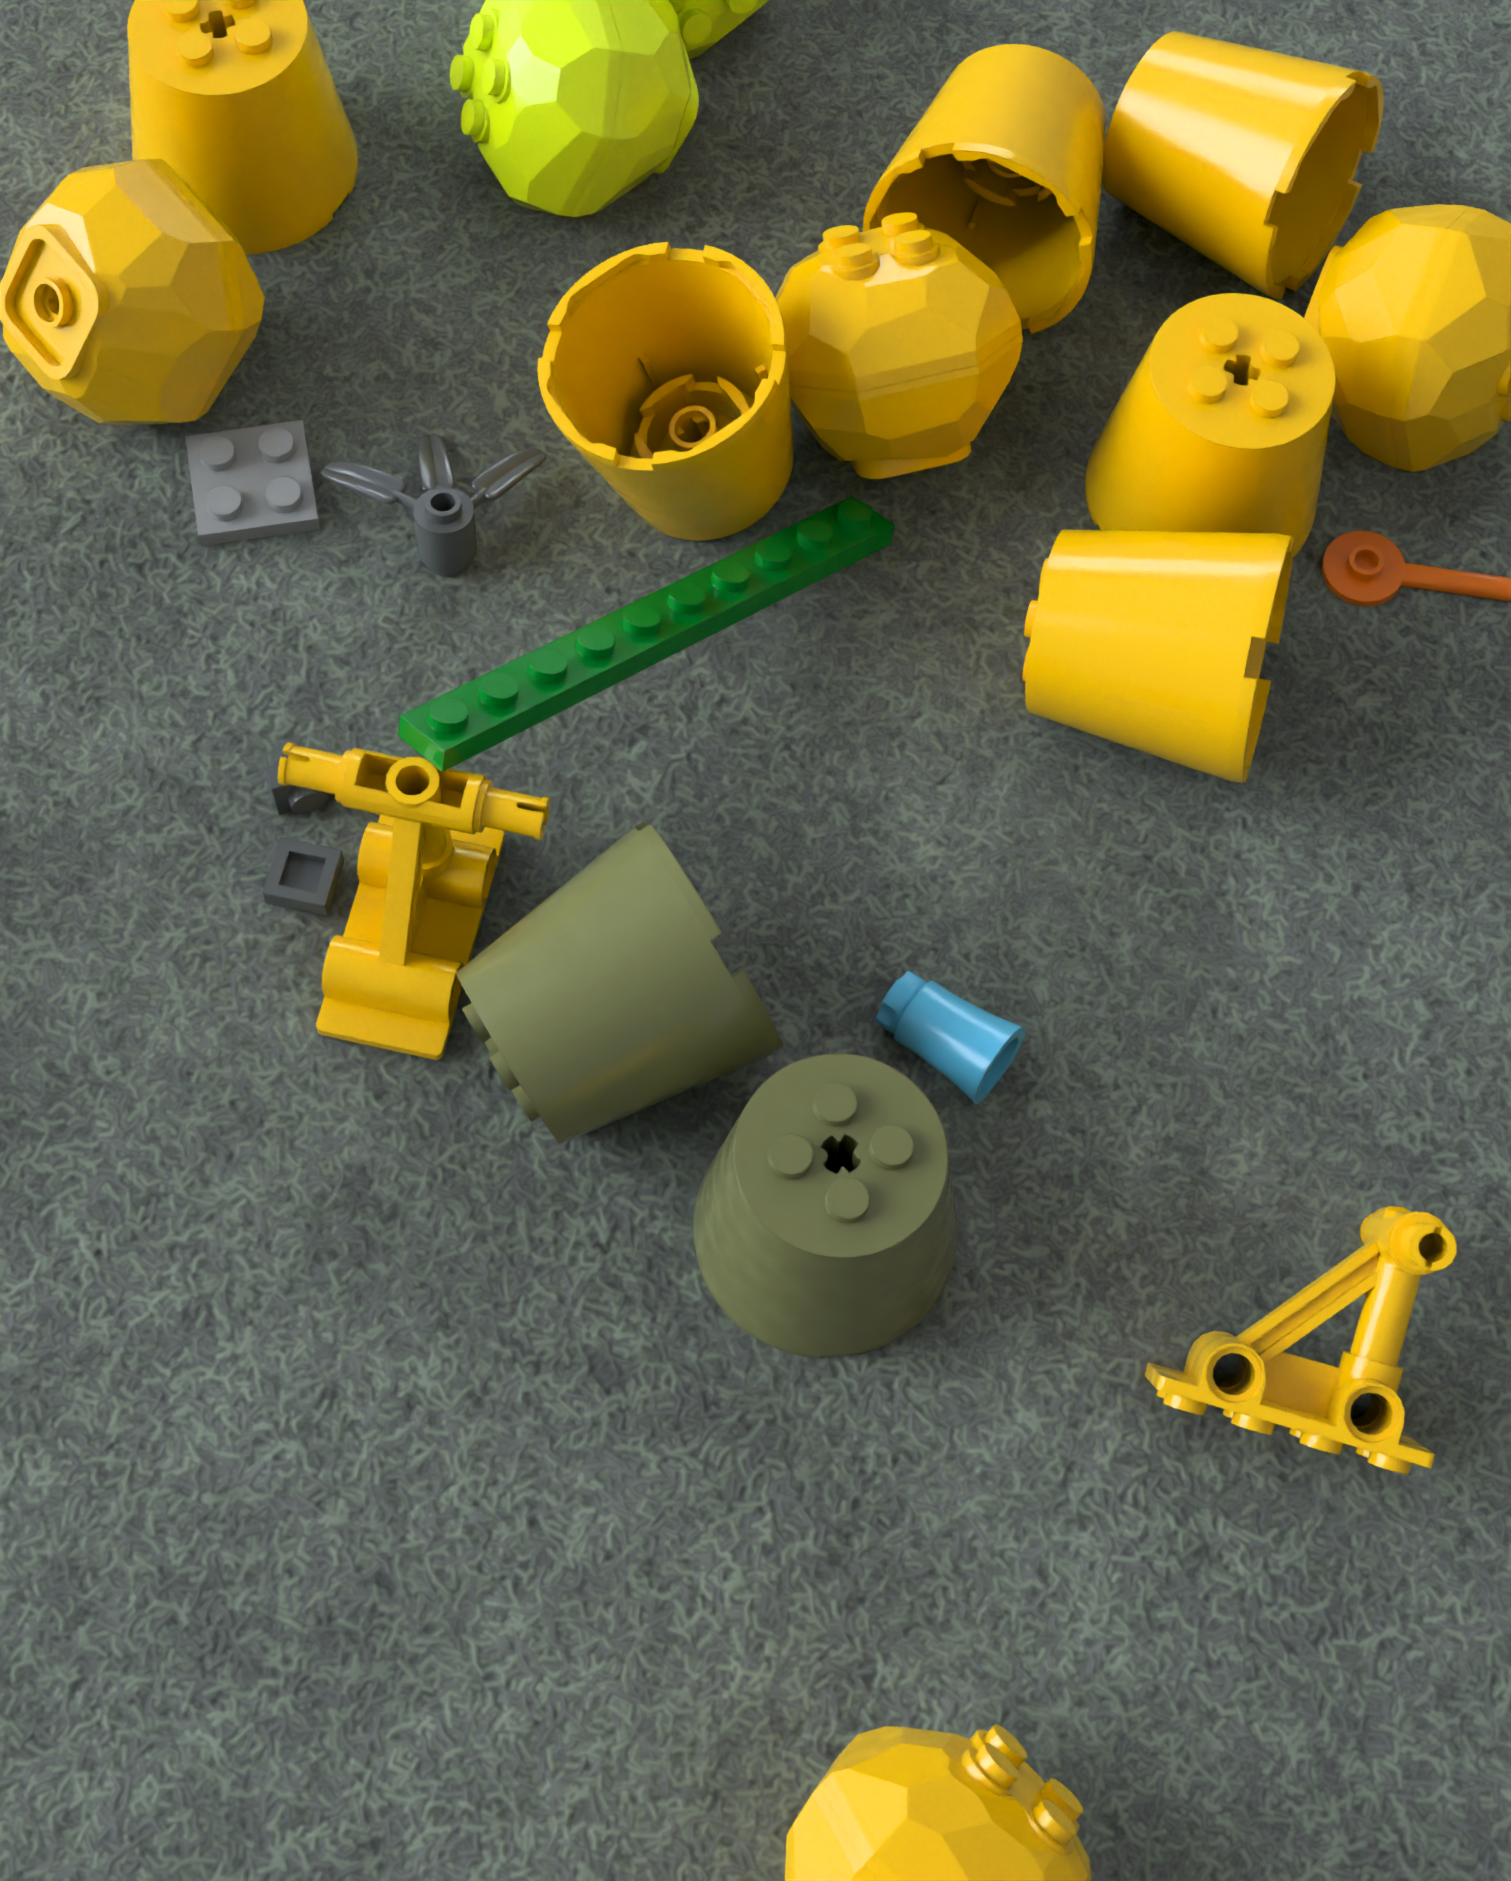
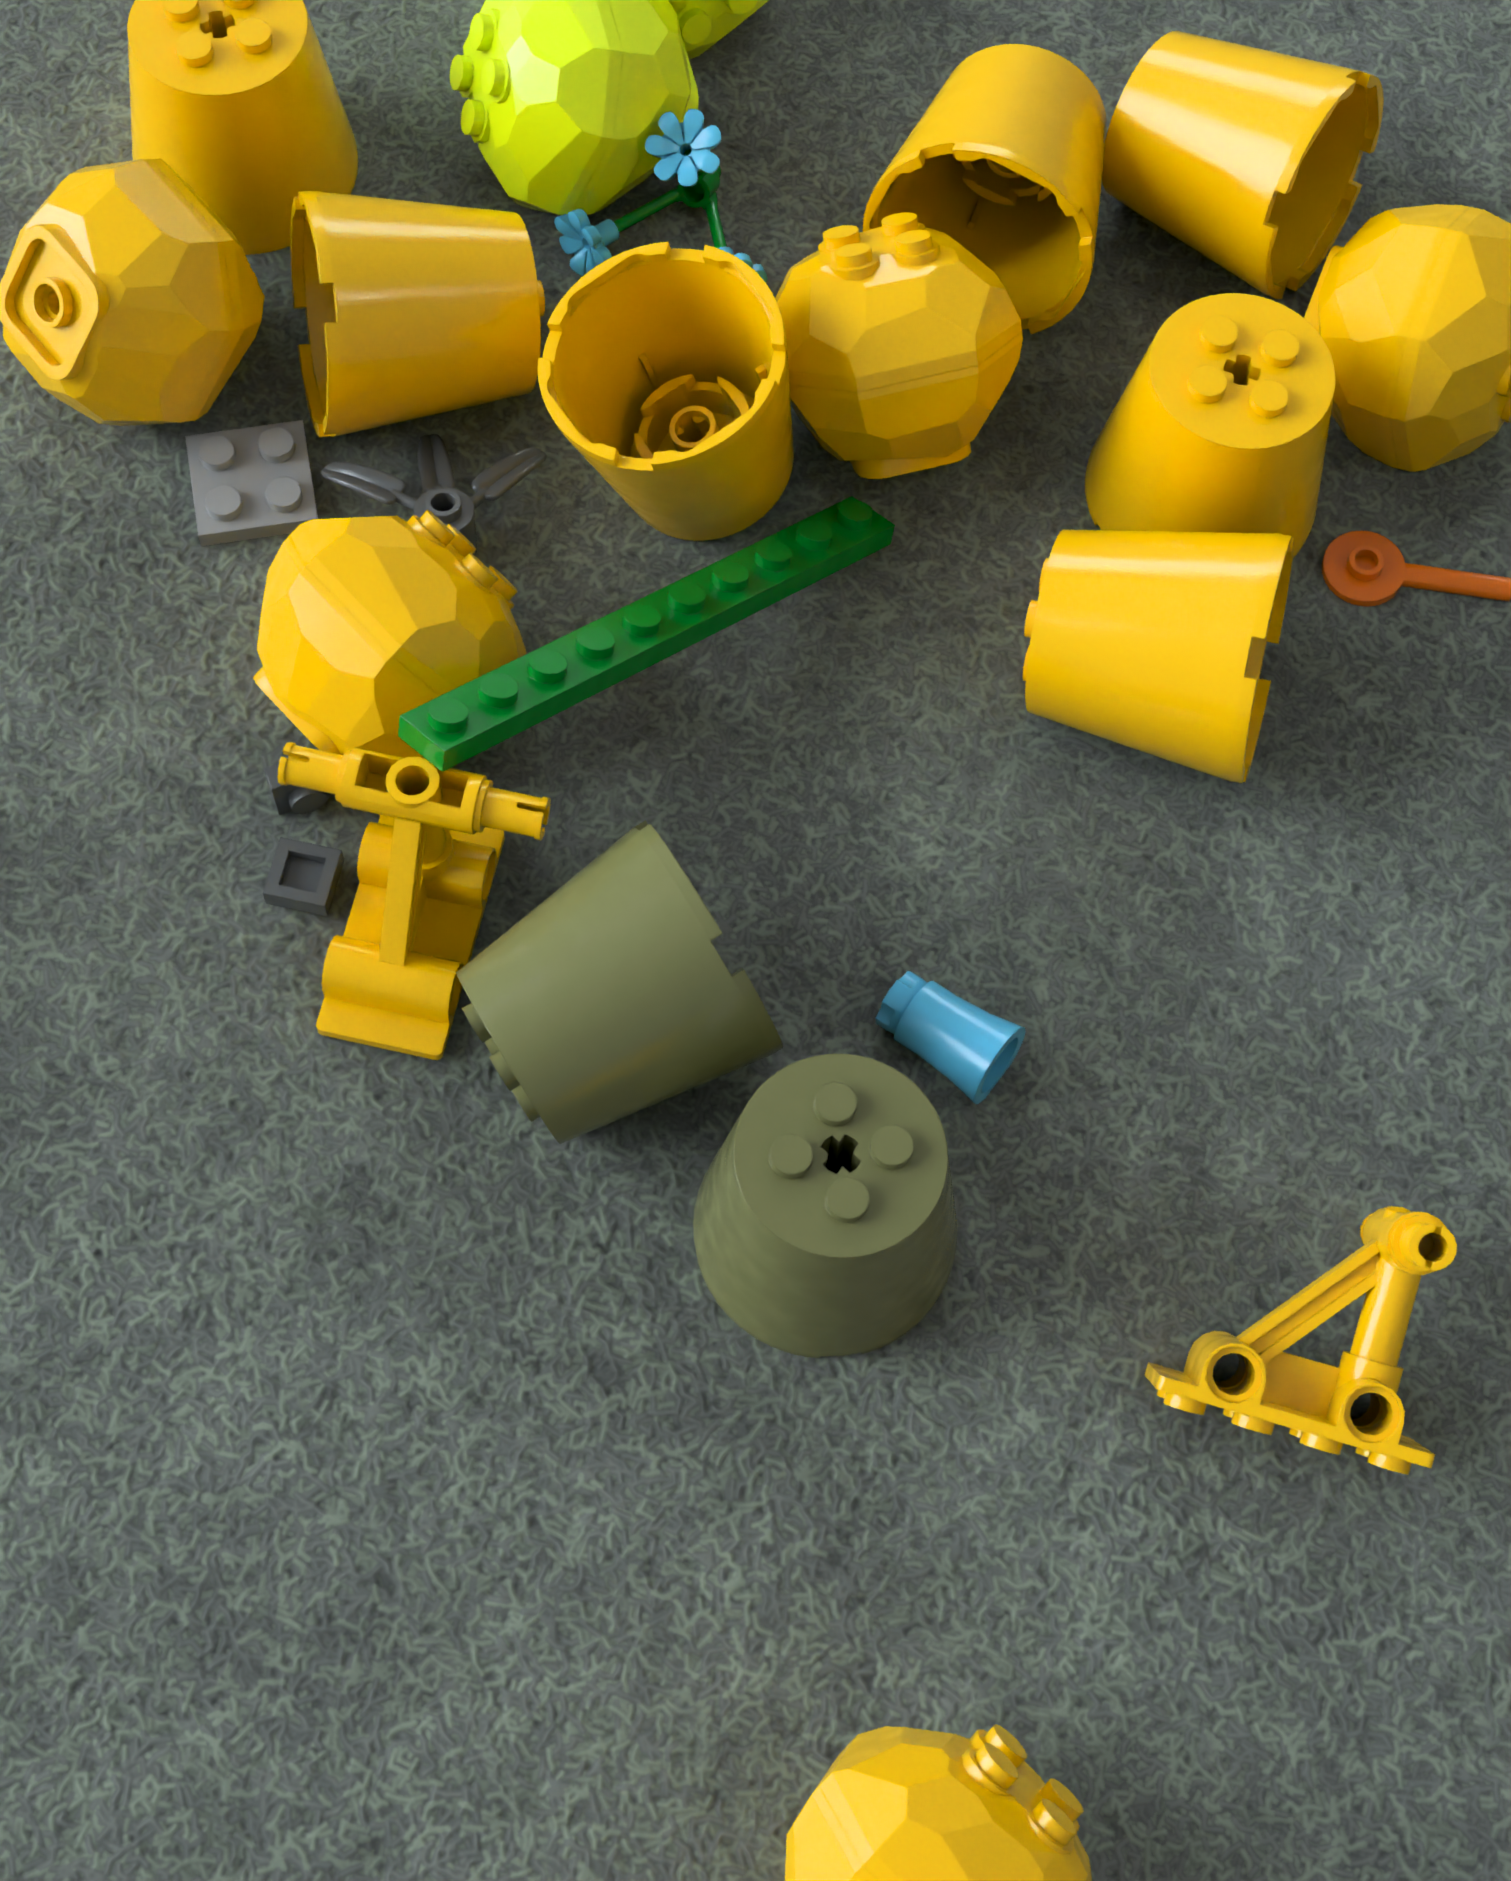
(375, 623): none -> yellow rock
(410, 308): none -> yellow cone
(683, 151): none -> medium azure plant

